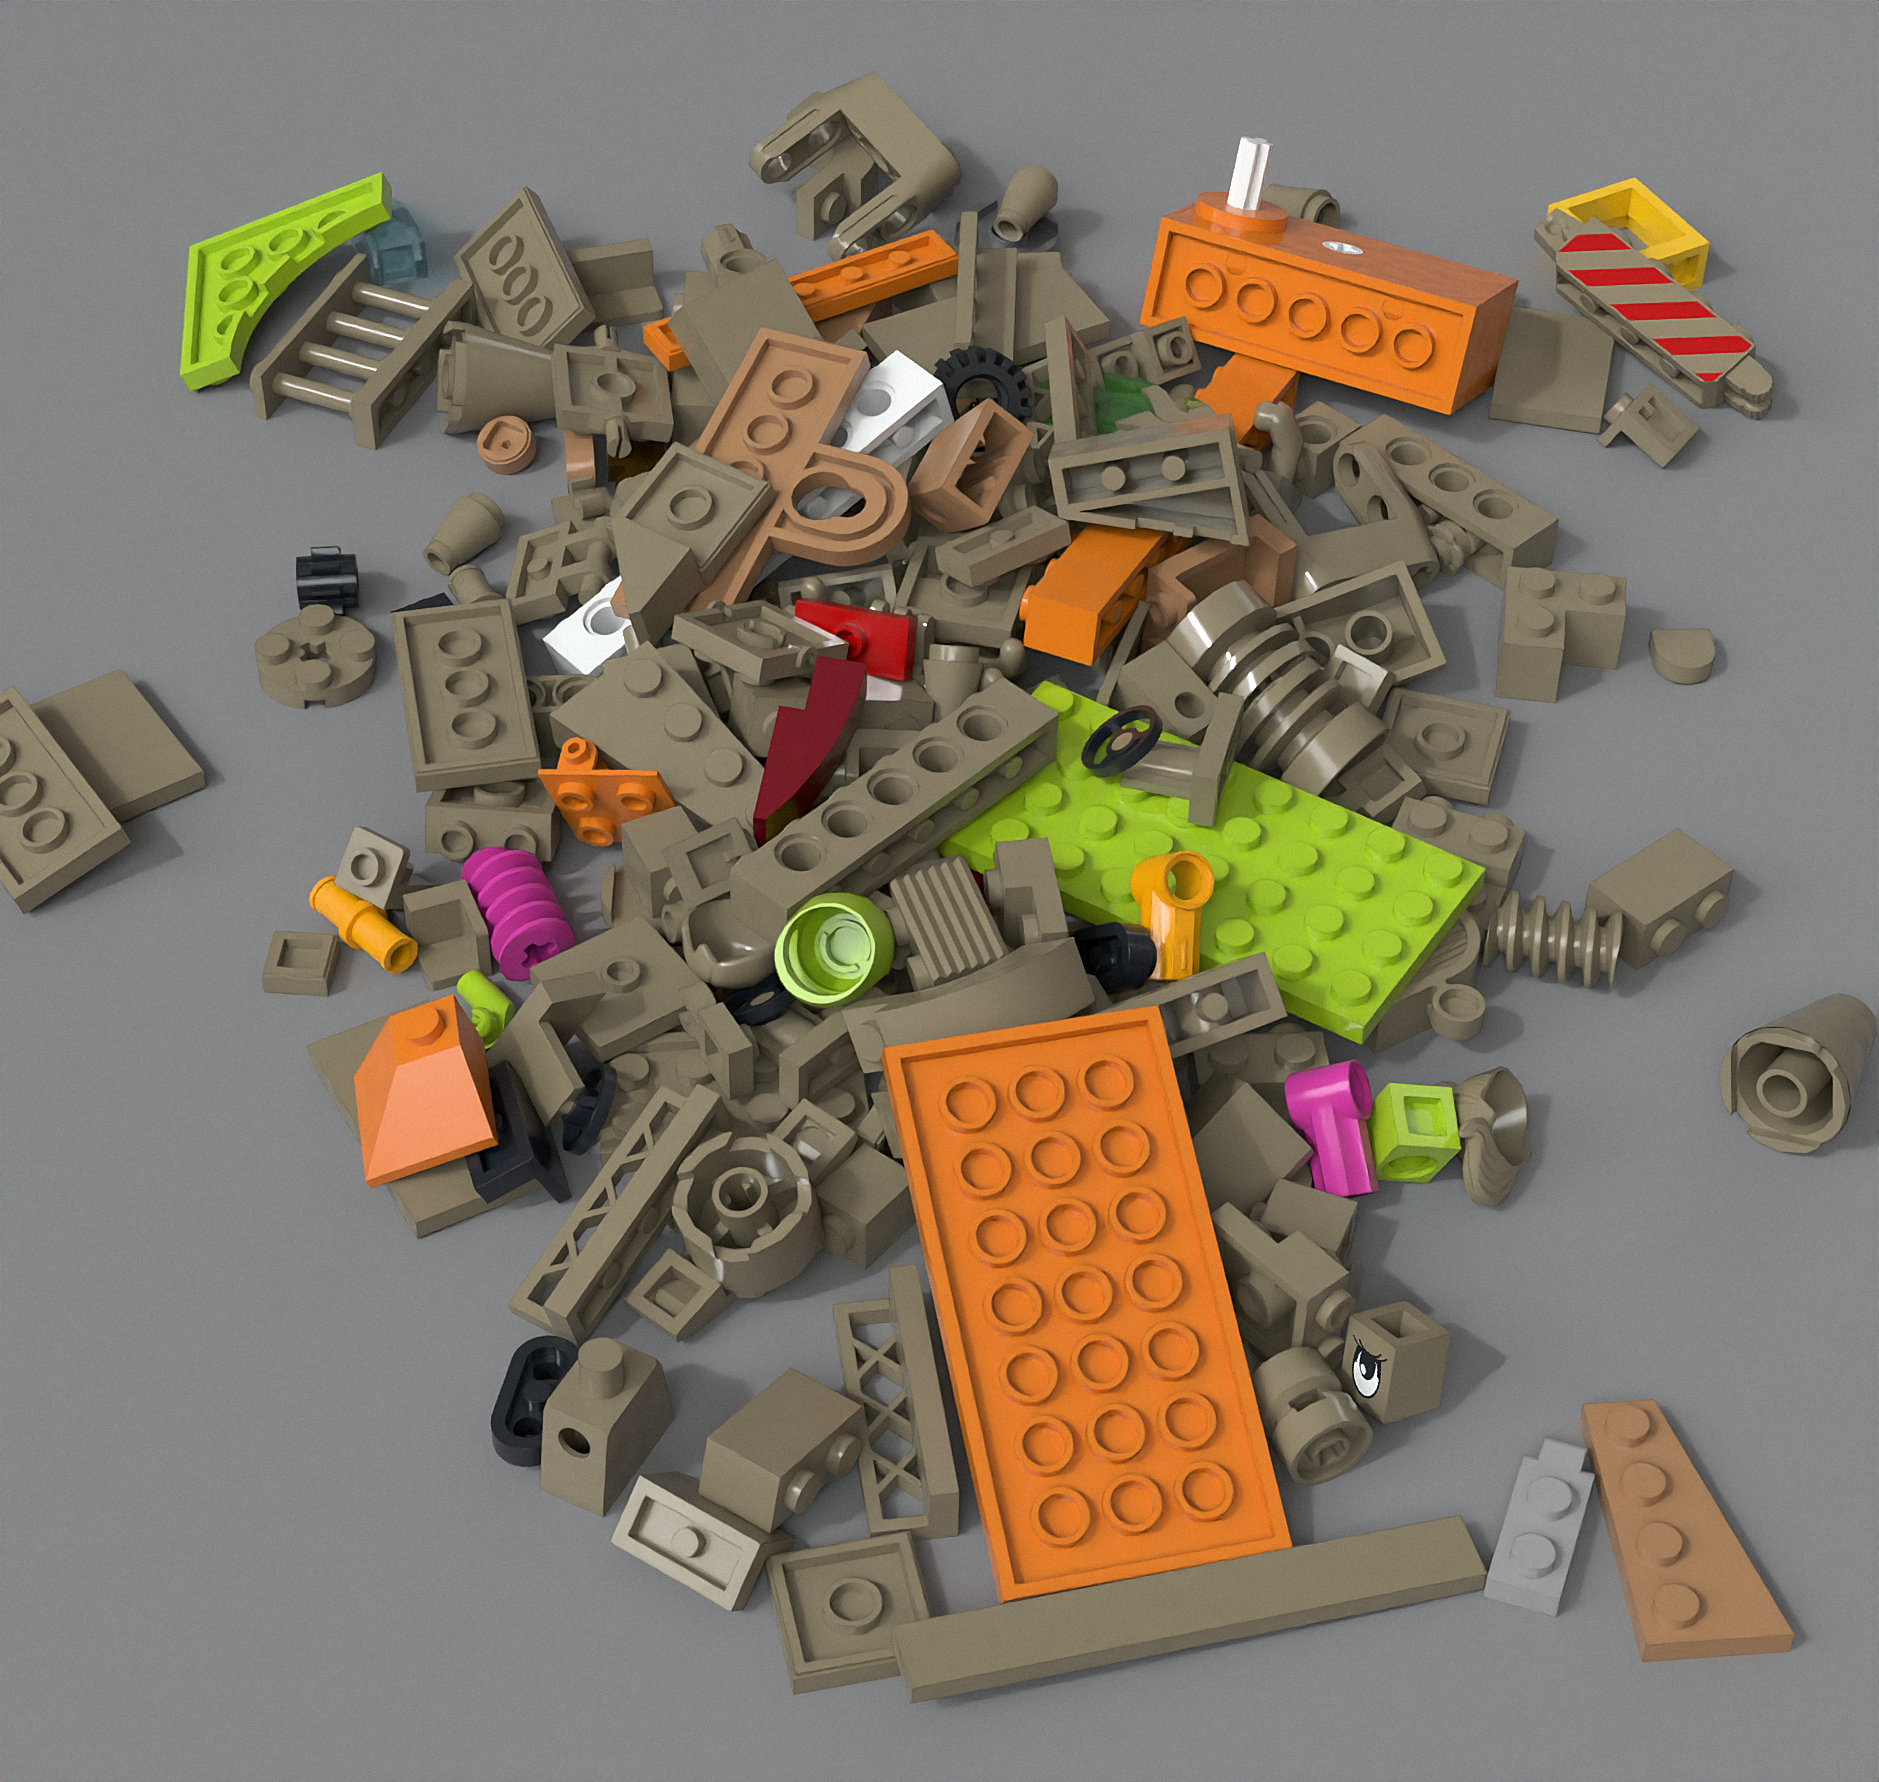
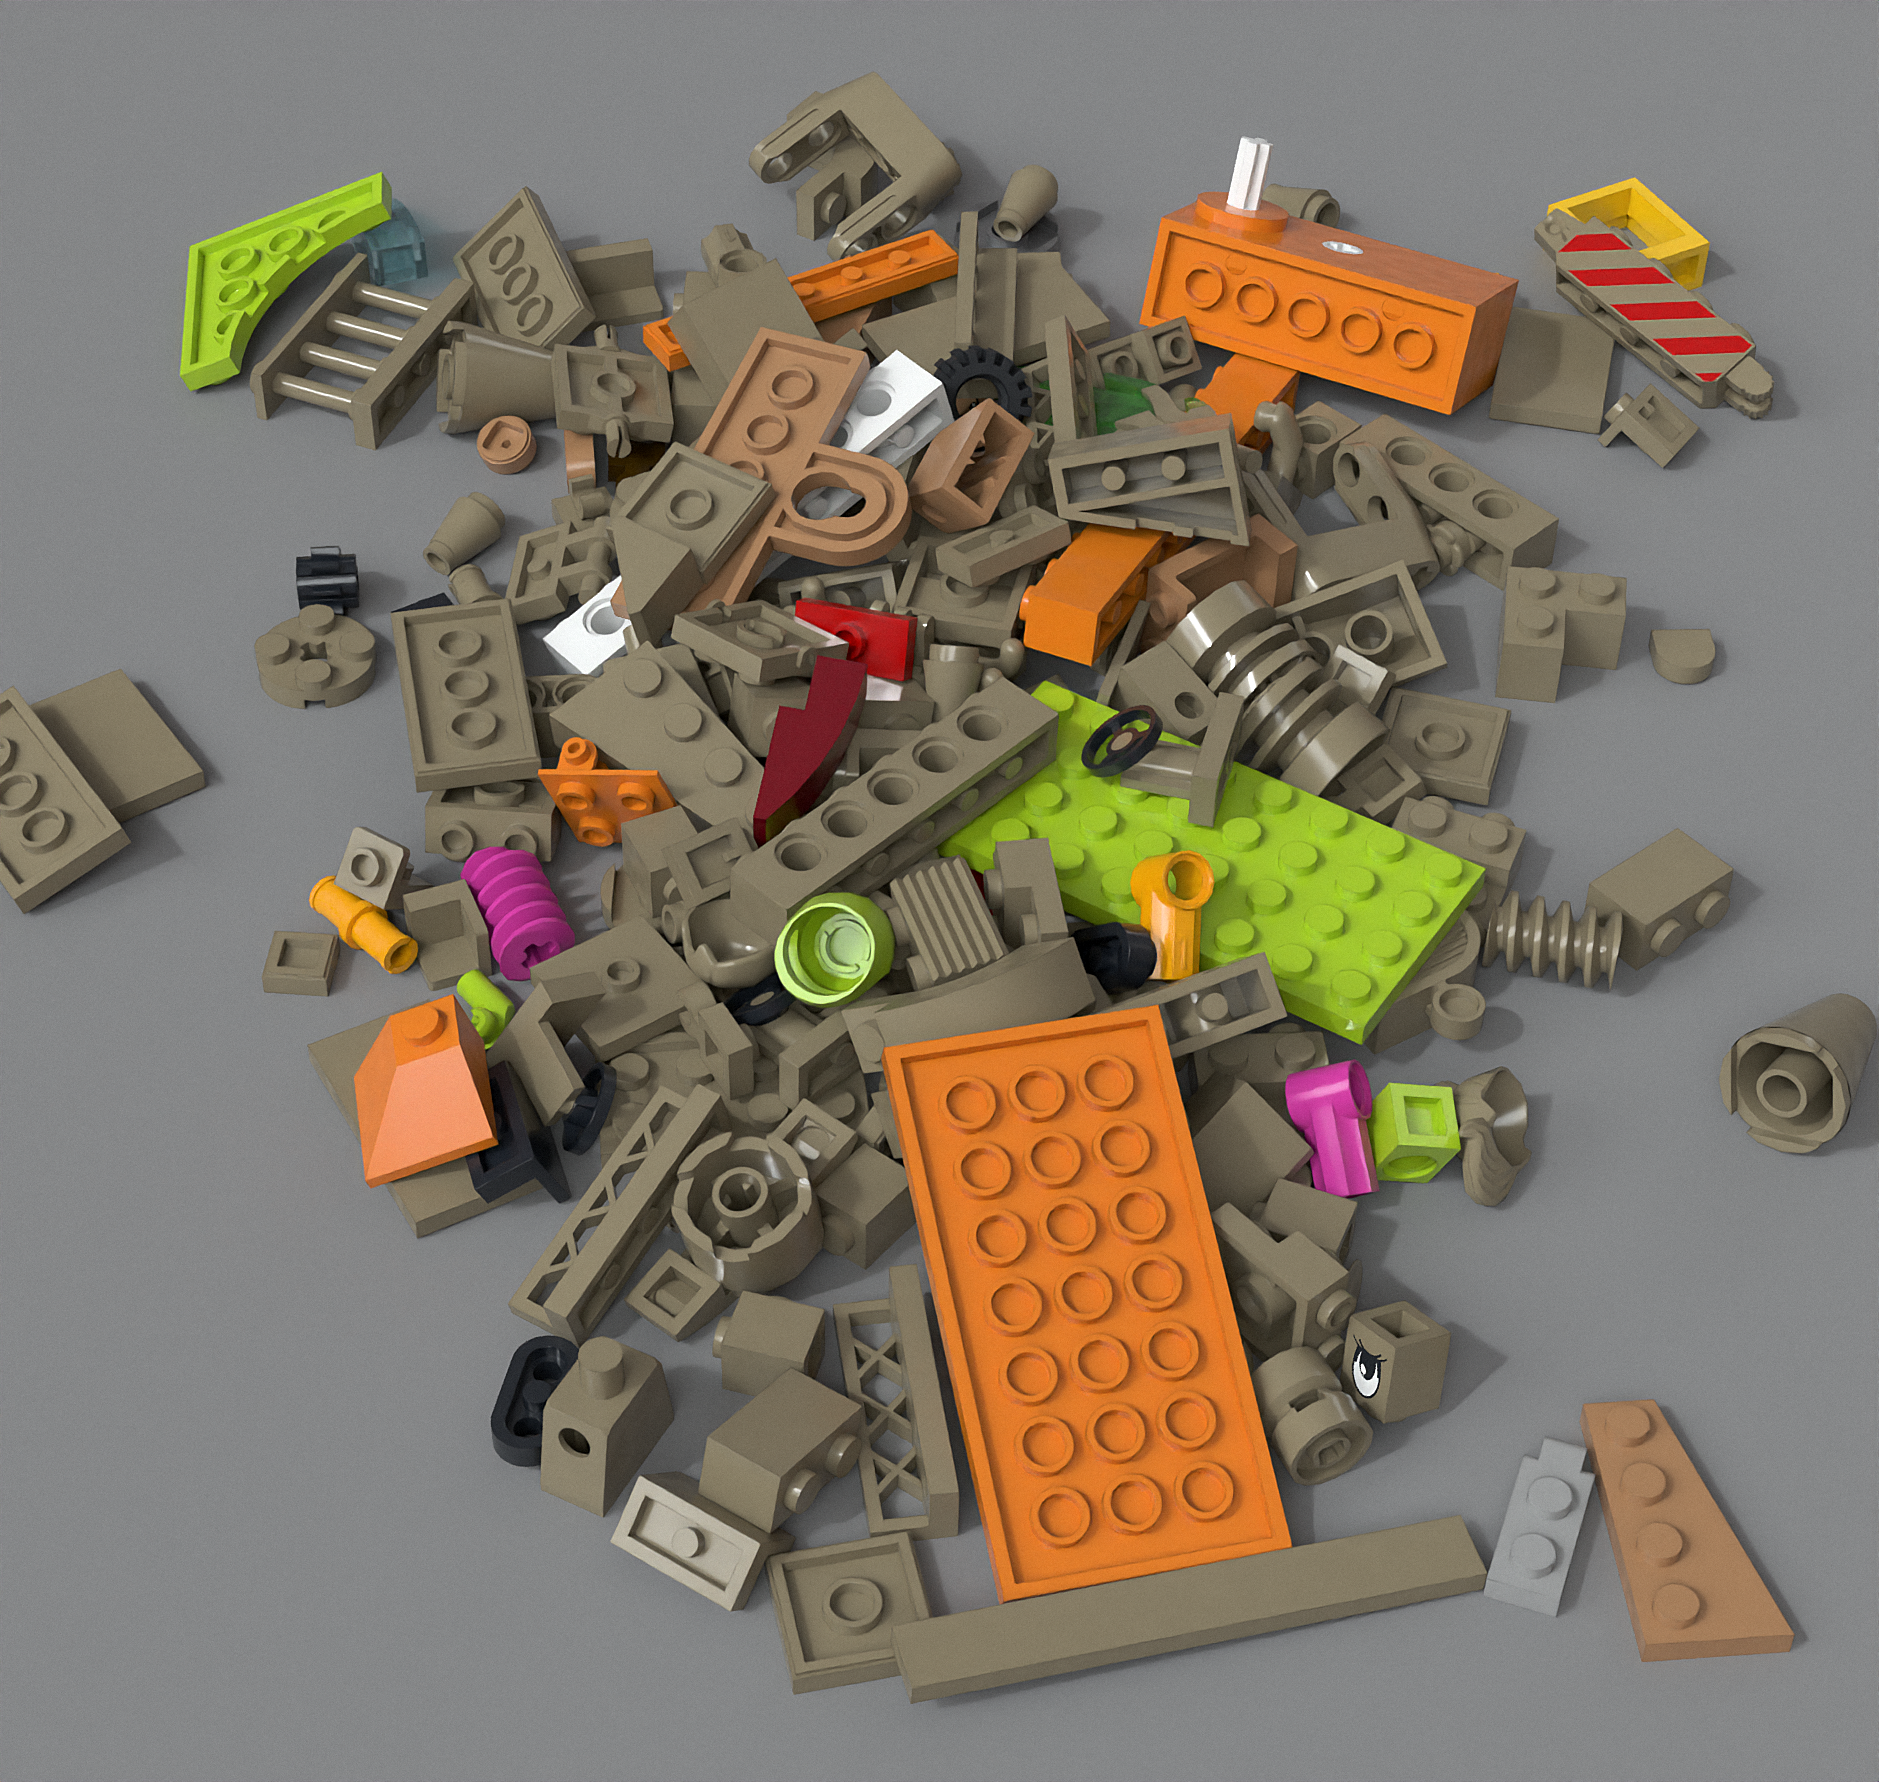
(766, 1340): none -> dark tan brick

